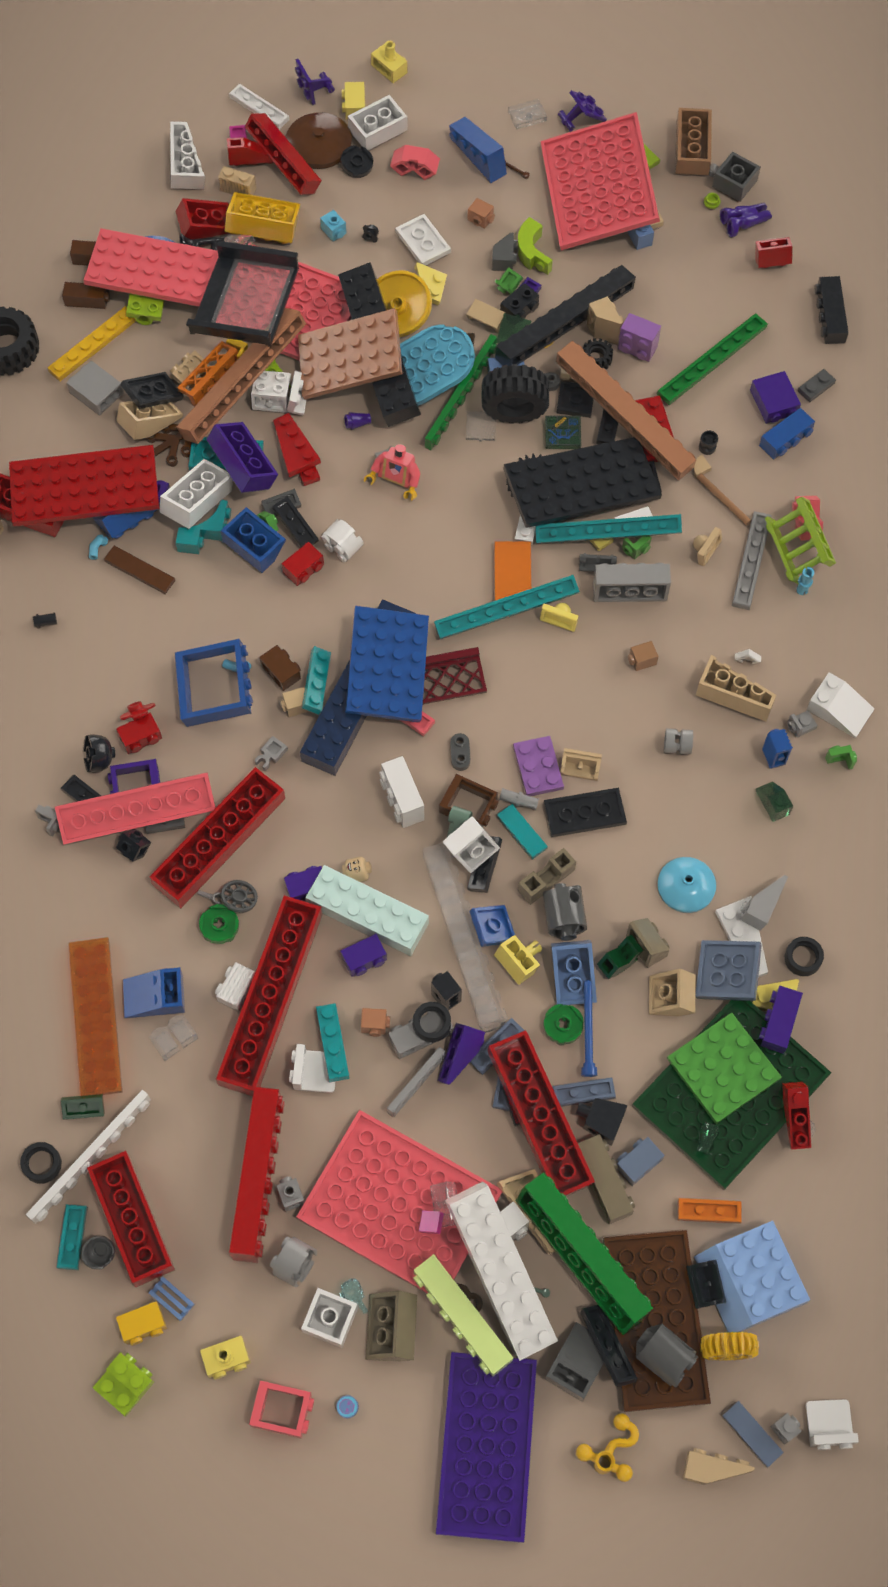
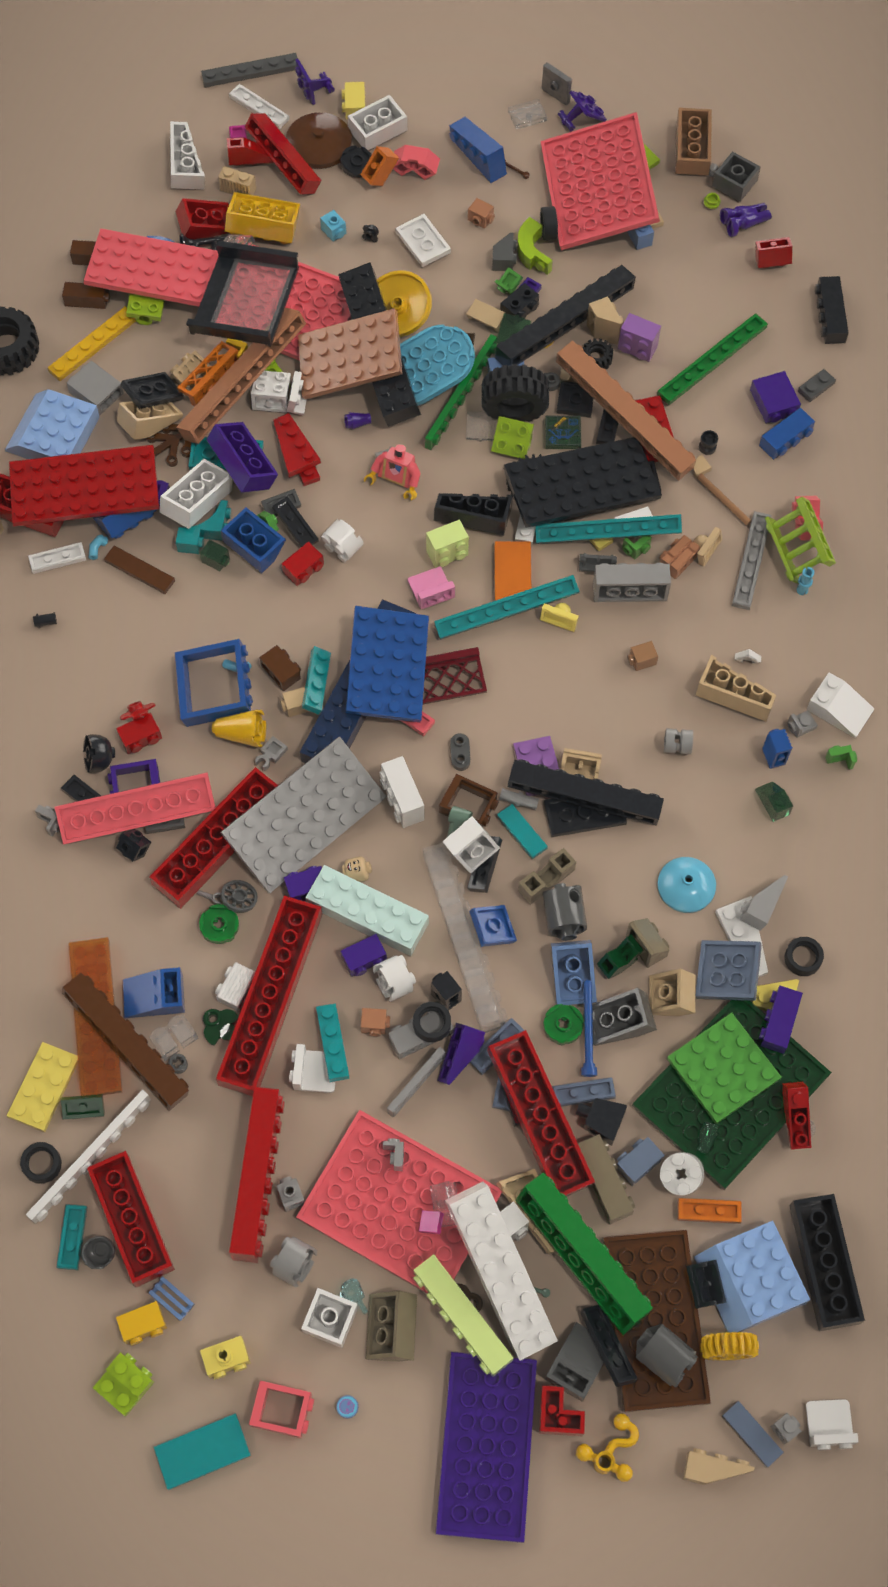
(43, 1087): none -> light yellow plate
(53, 426): none -> light blue slope
(57, 558): none -> white tile
(125, 1041): none -> reddish brown brick
(182, 1068): none -> dark grey bush
(202, 1451): none -> teal tile
(215, 555): none -> clear green brick
(222, 1027): none -> dark green plate
(242, 728): none -> yellow cone
(249, 70): none -> dark grey plate
(303, 814): none -> light grey plate
(379, 166): none -> orange brick
(389, 62): light yellow brick -> none
(394, 977): none -> white brick
(396, 1157): none -> light grey bracket
(431, 587): none -> bright pink bracket
(434, 279): light yellow wing -> none
(447, 544): none -> yellowish green brick
(475, 511): none -> black wedge
(512, 437): none -> lime plate
(518, 959): light yellow brick -> none
(548, 219): none -> black tyre
(555, 1419): none -> red brick
(556, 83): none -> flat silver plate
(585, 792): none -> black brick
(622, 1017): none -> dark grey slope
(670, 1176): none -> white brick
(680, 555): none -> nougat brick
(826, 1262): none -> black brick

